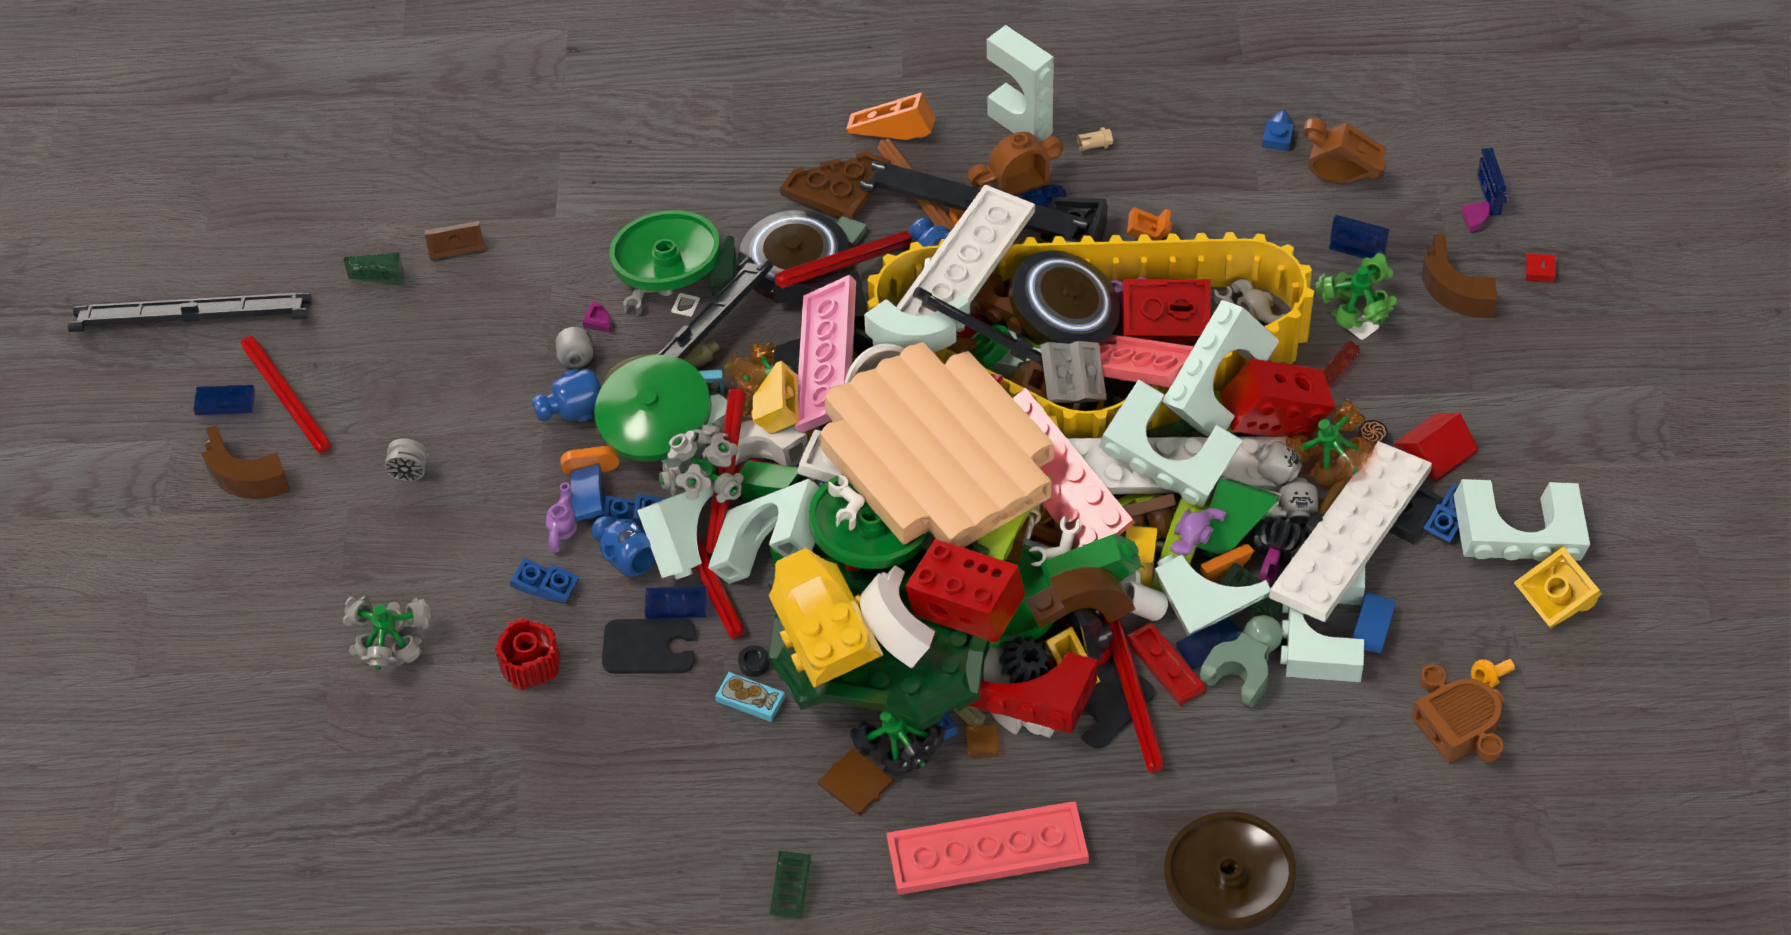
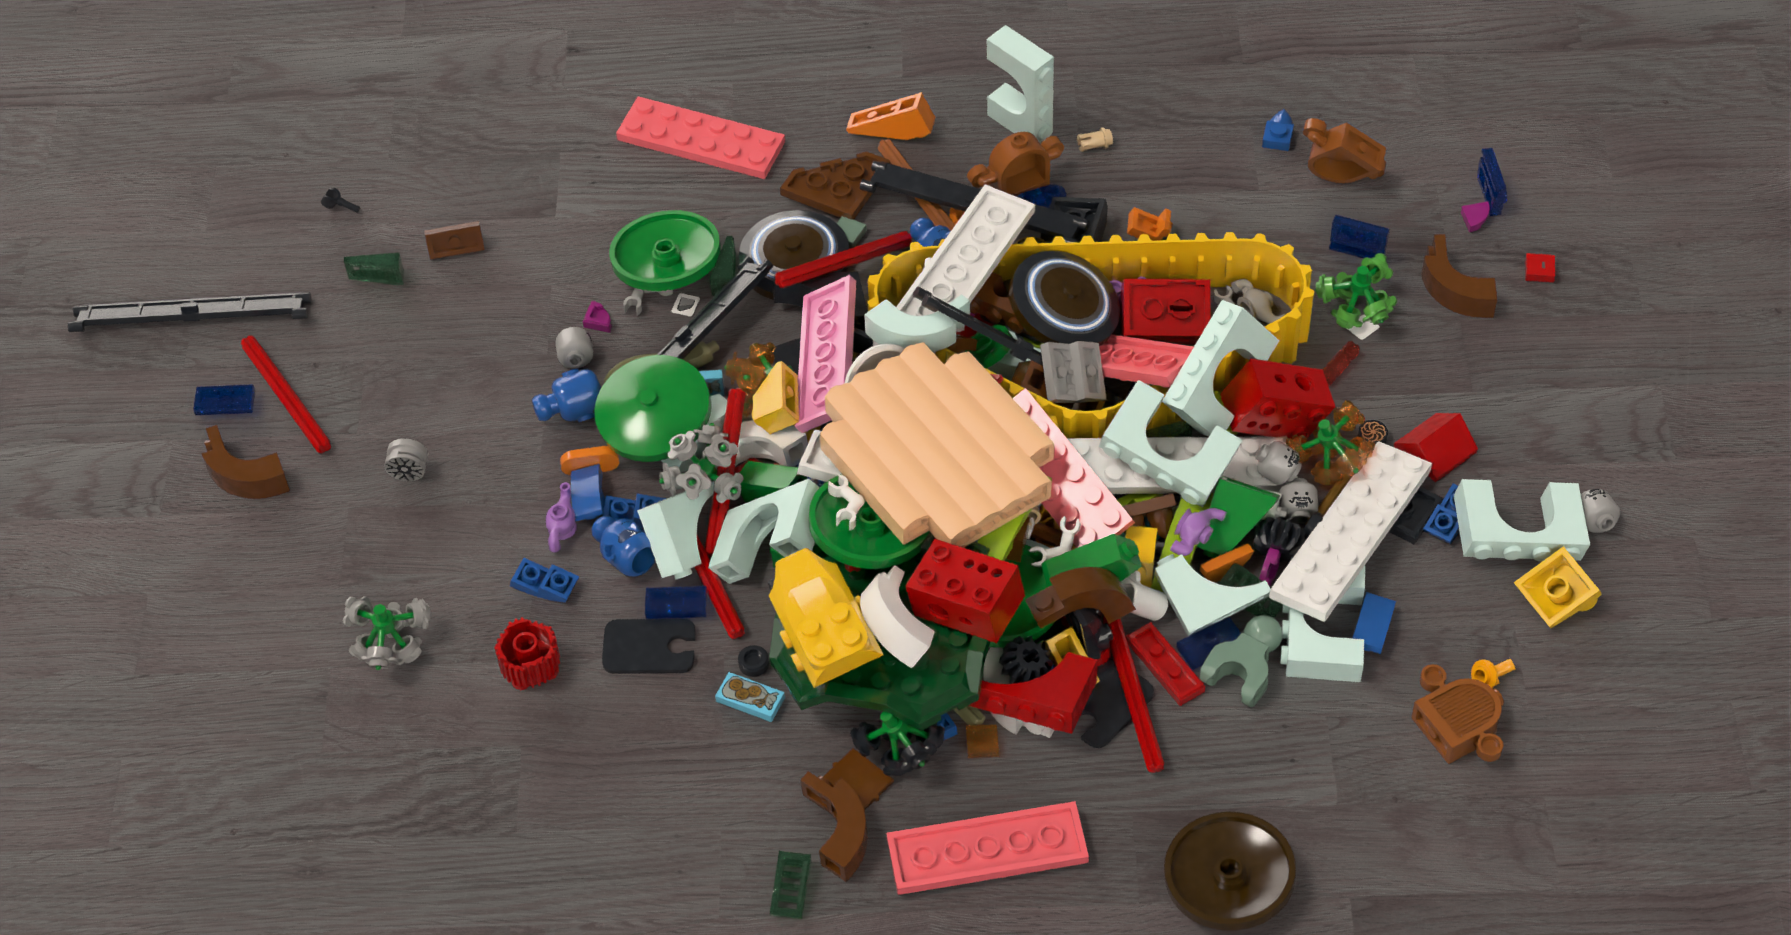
(333, 197): none -> black hand
(701, 137): none -> coral plate
(848, 843): none -> reddish brown arch
(1599, 510): none -> light grey head

